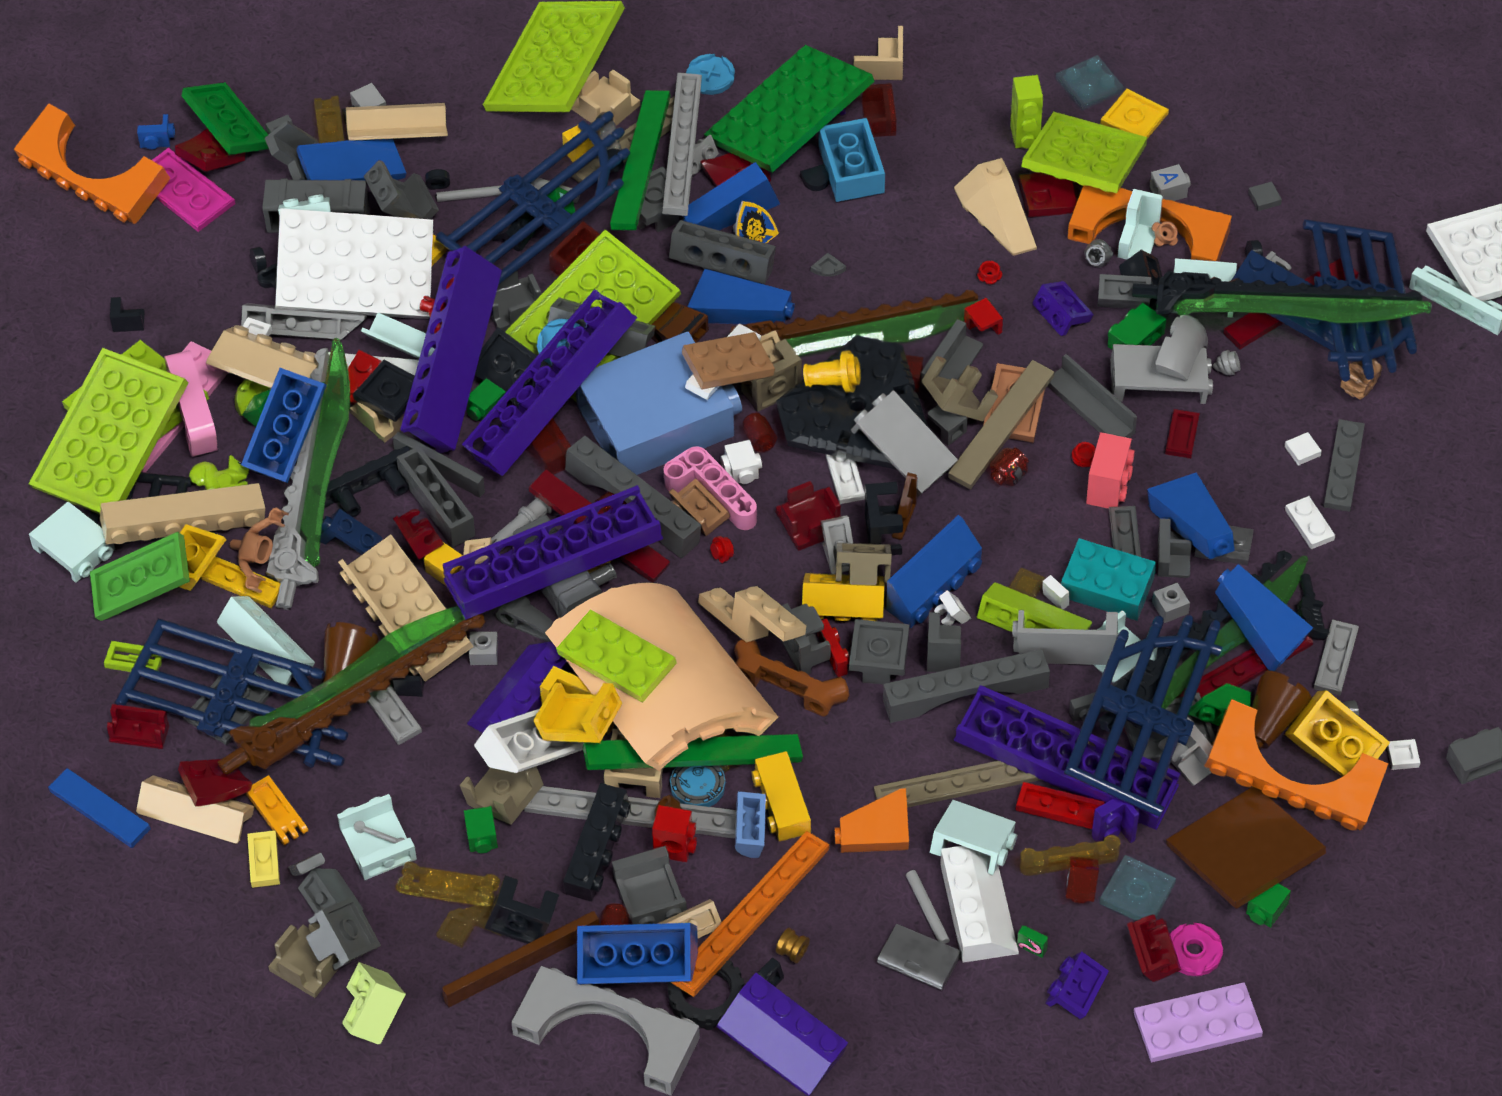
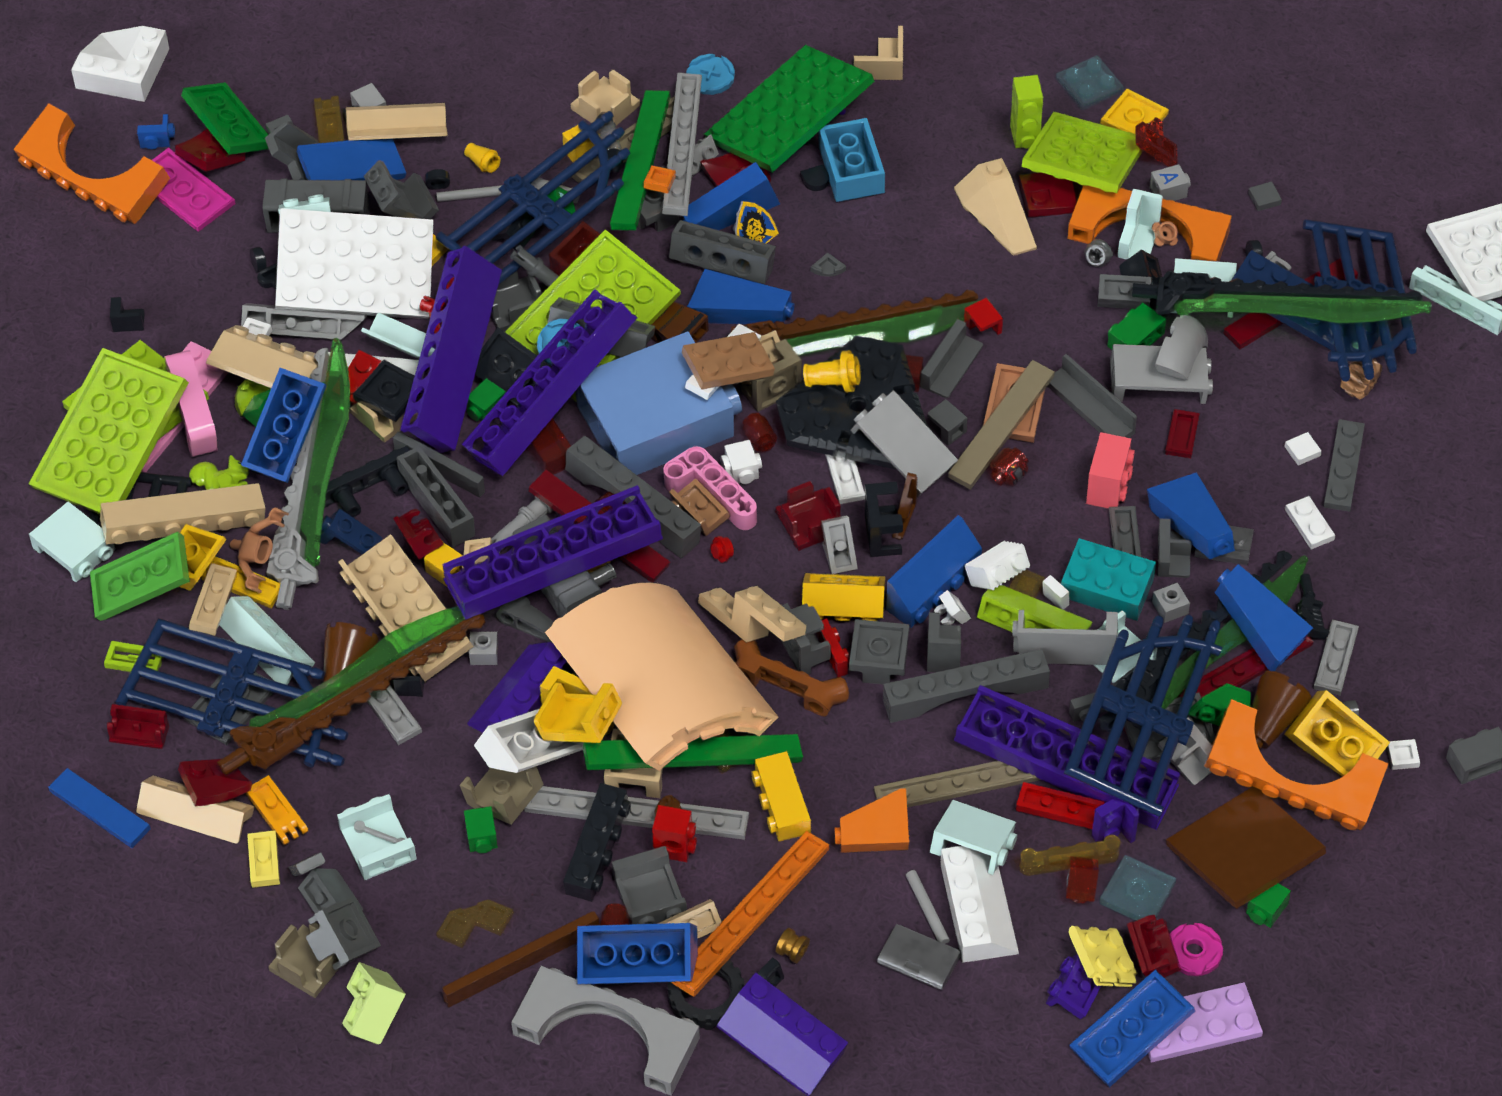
(122, 62): none -> white slope
(213, 599): none -> tan plate
(447, 885): clear yellow plate -> none
(484, 158): none -> yellow cone
(519, 919): black panel -> none
(533, 266): none -> dark grey pin
(554, 56): lime plate -> none
(616, 655): lime plate -> none
(659, 179): none -> orange tile
(698, 785): tile -> none
(750, 824): medium blue brick -> none
(863, 562): dark tan panel -> none
(880, 109): clear red panel -> none
(957, 395): dark tan panel -> none
(989, 267): red plate -> none
(997, 565): none -> white brick
(1032, 941): green tile -> none
(1061, 307): dark purple bracket -> none
(1083, 454): red plate -> none
(1103, 956): none -> light yellow plate
(1132, 1028): none -> blue tile
(1151, 139): none -> clear red hinge
(1227, 363): light grey plate -> none

